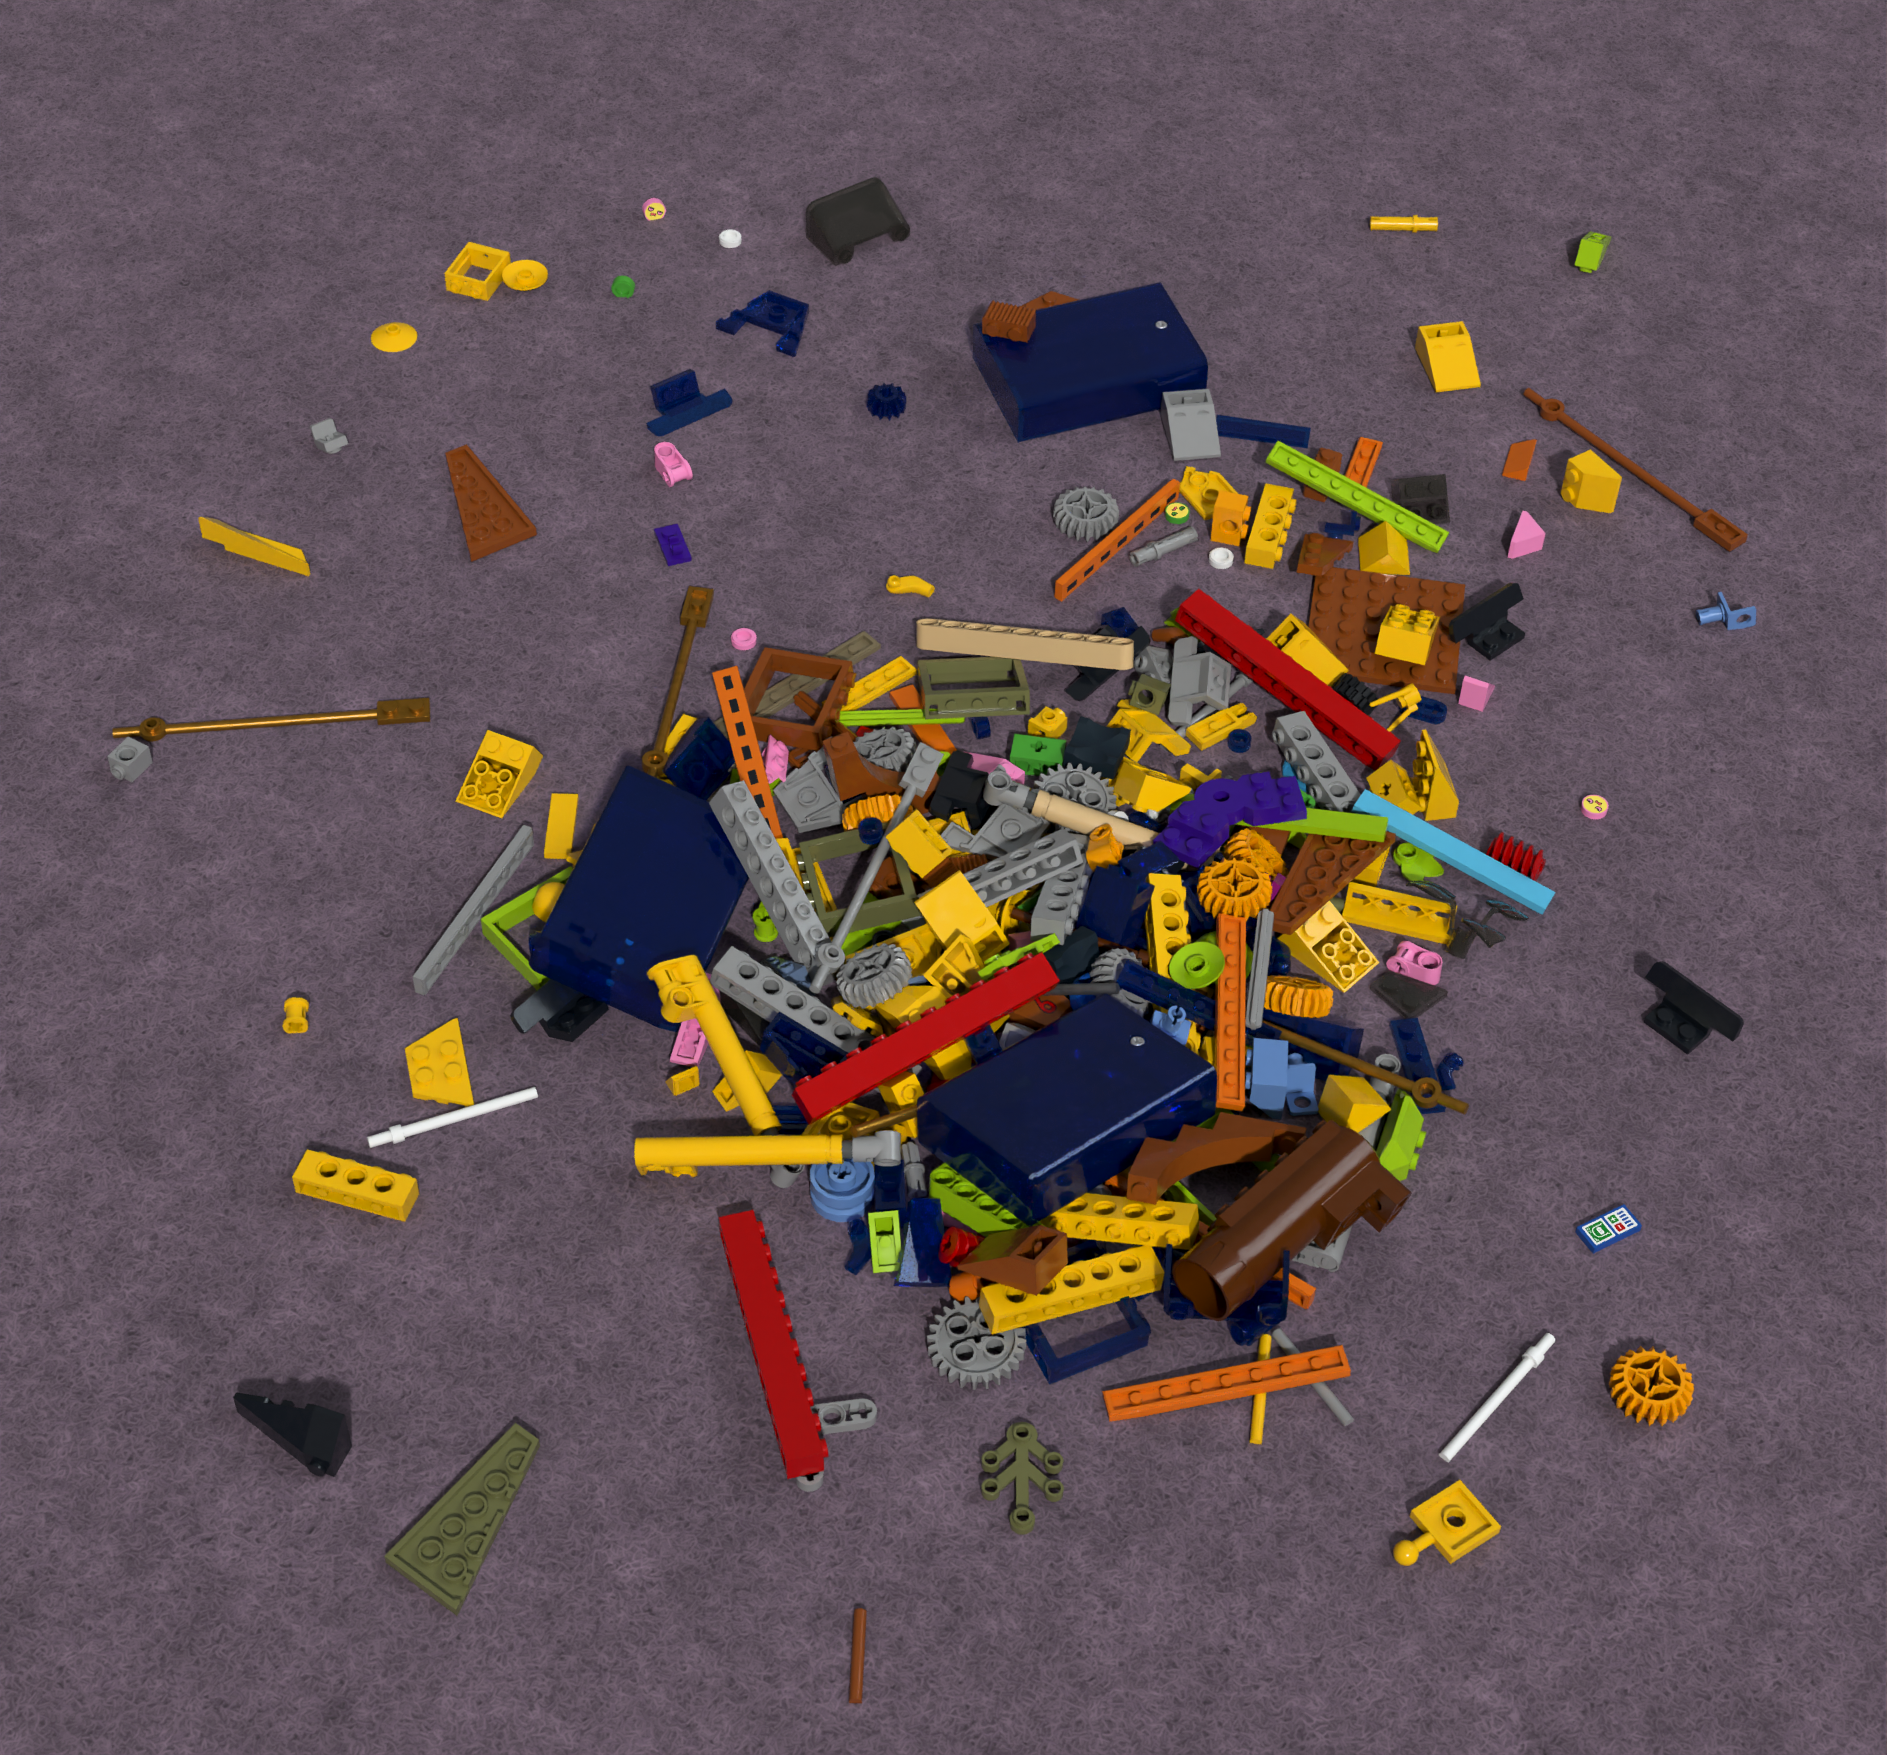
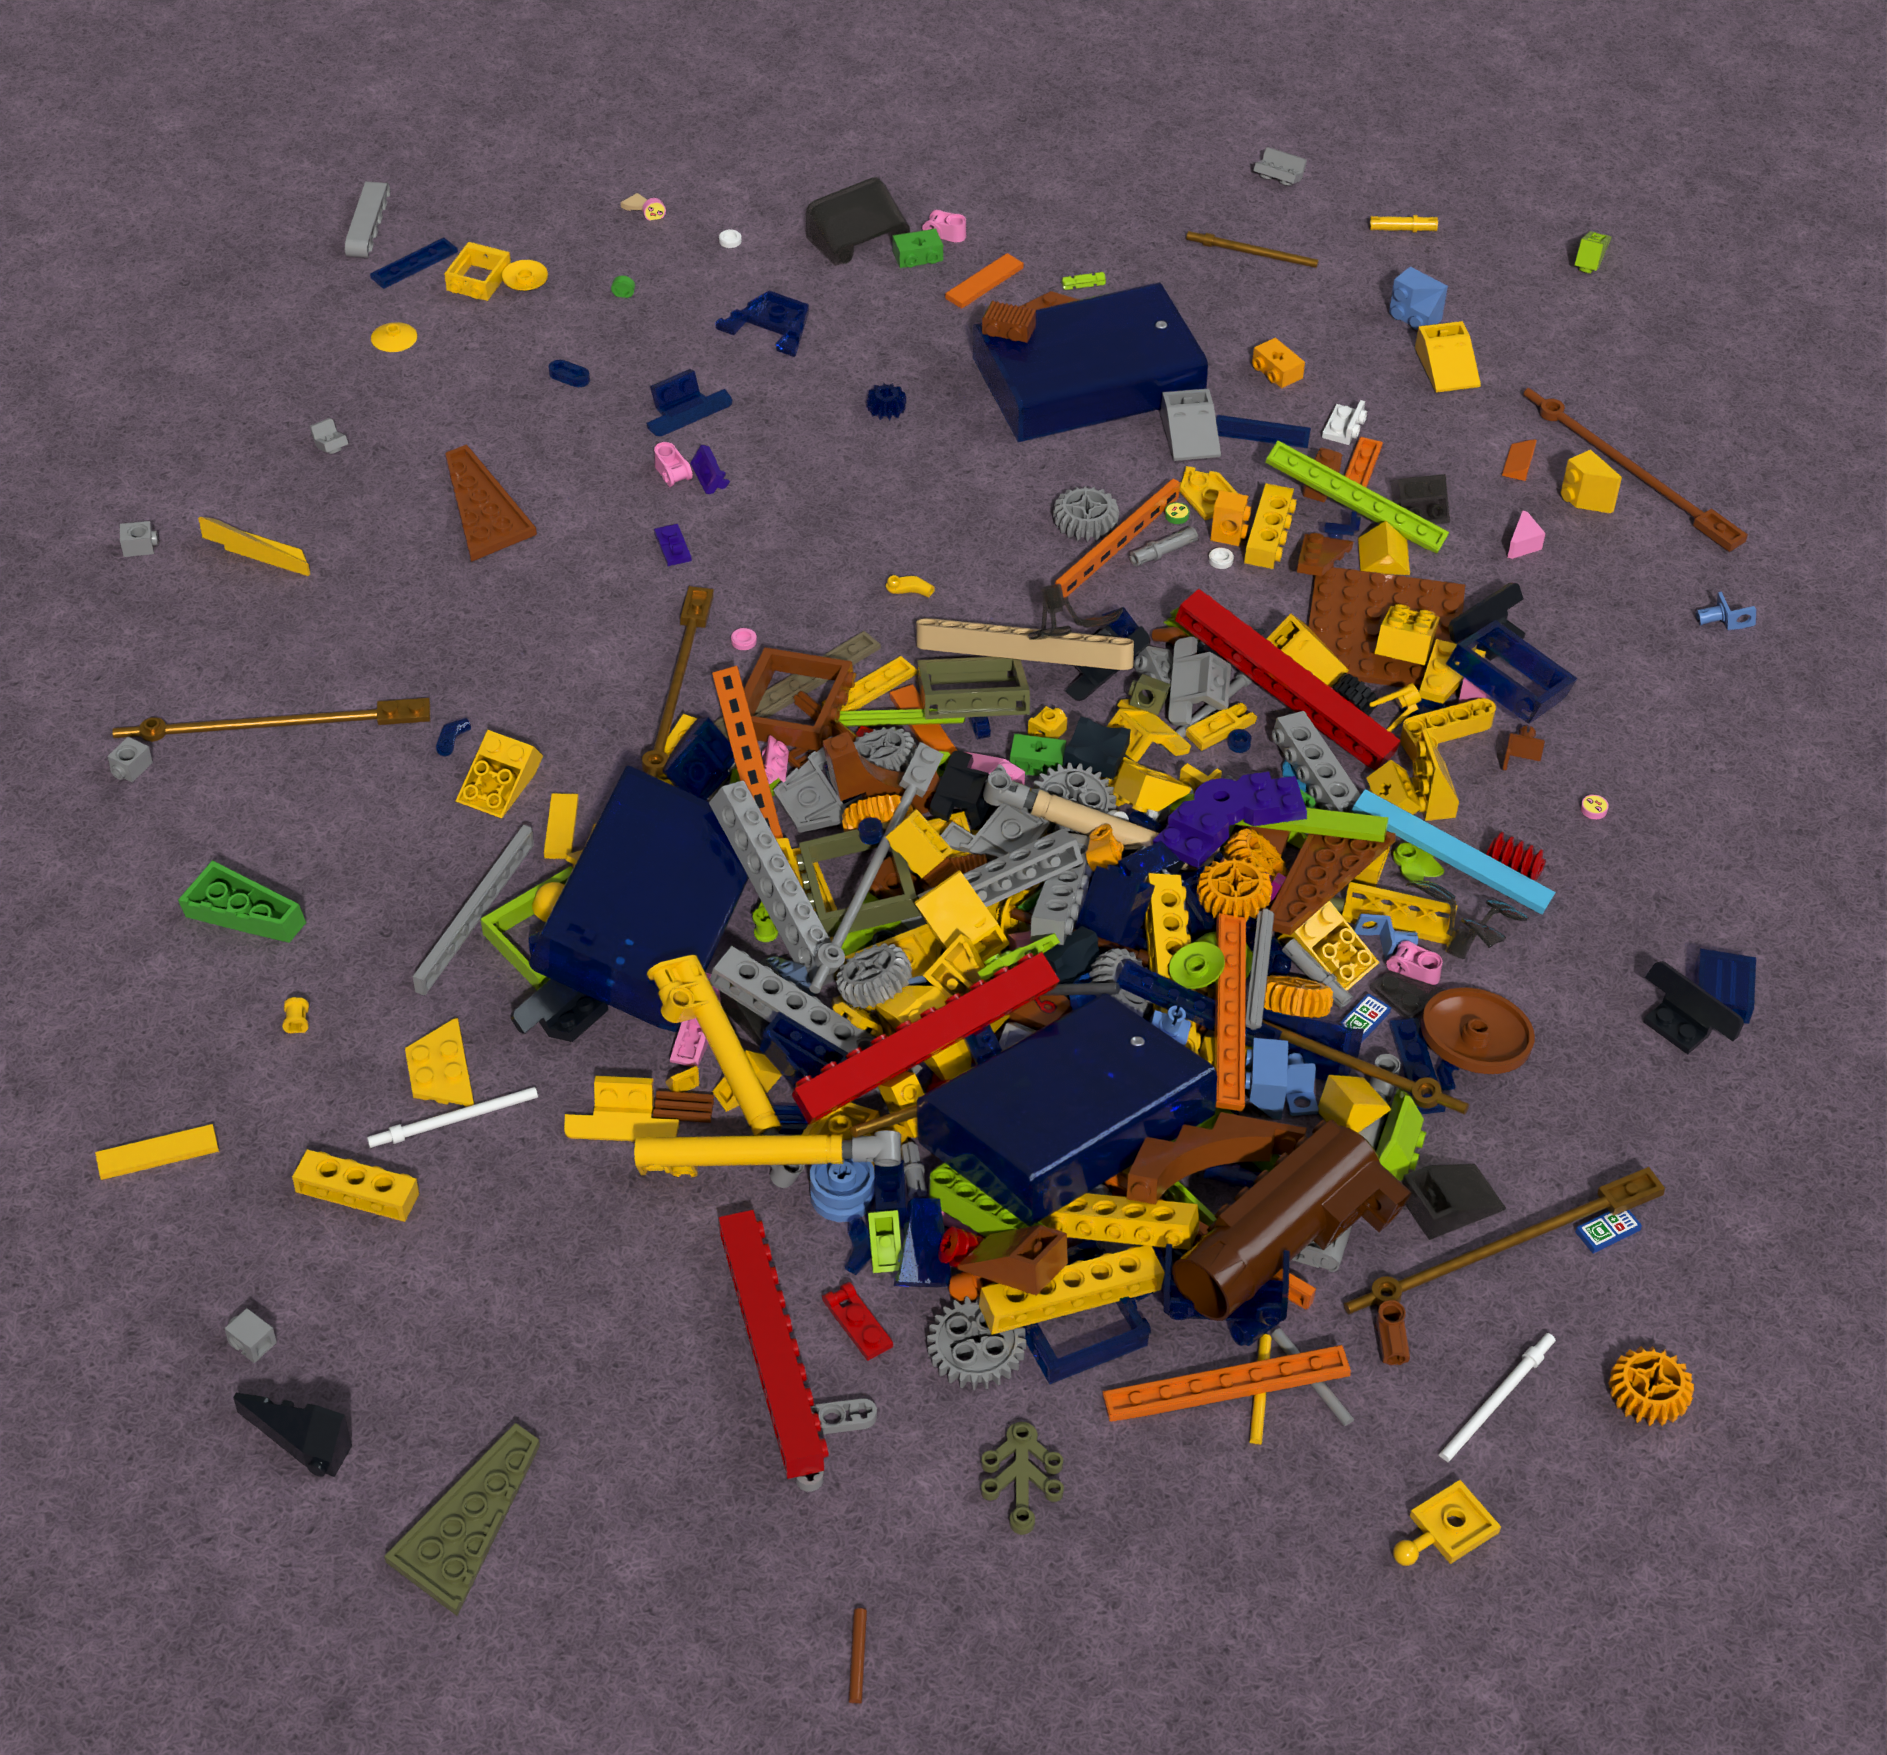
(138, 538): none -> light grey brick
(156, 1151): none -> yellow tile
(241, 904): none -> bright green wedge
(250, 1335): none -> light grey brick
(366, 219): none -> light grey beam
(413, 263): none -> clear blue tile
(448, 735): none -> clear blue arm
(567, 371): none -> clear blue beam
(620, 1112): none -> yellow plate
(633, 203): none -> tan tile
(684, 1102): none -> dark orange tile
(708, 471): none -> dark purple plate
(858, 1321): none -> red plate
(917, 248): none -> bright green brick
(948, 225): none -> bright pink piece
(984, 280): none -> orange tile
(1054, 602): none -> clear smoke plant
(1083, 280): none -> lime axle
(1210, 240): none -> pearl gold bar
(1232, 1175): none -> clear blue pin
(1278, 363): none -> light orange brick
(1281, 166): none -> light grey bracket
(1316, 972): none -> light grey pin
(1345, 423): none -> white bracket
(1367, 1014): none -> tile
(1384, 928): none -> medium blue bracket
(1392, 1333): none -> dark orange piece
(1417, 299): none -> medium blue slope
(1439, 678): none -> yellow wing
(1448, 723): none -> yellow beam
(1449, 1197): none -> clear smoke slope
(1477, 1030): none -> dark orange dish
(1521, 656): none -> clear blue window
(1524, 746): none -> dark orange bracket
(1615, 1196): none -> pearl gold bar
(1728, 979): none -> clear blue brick

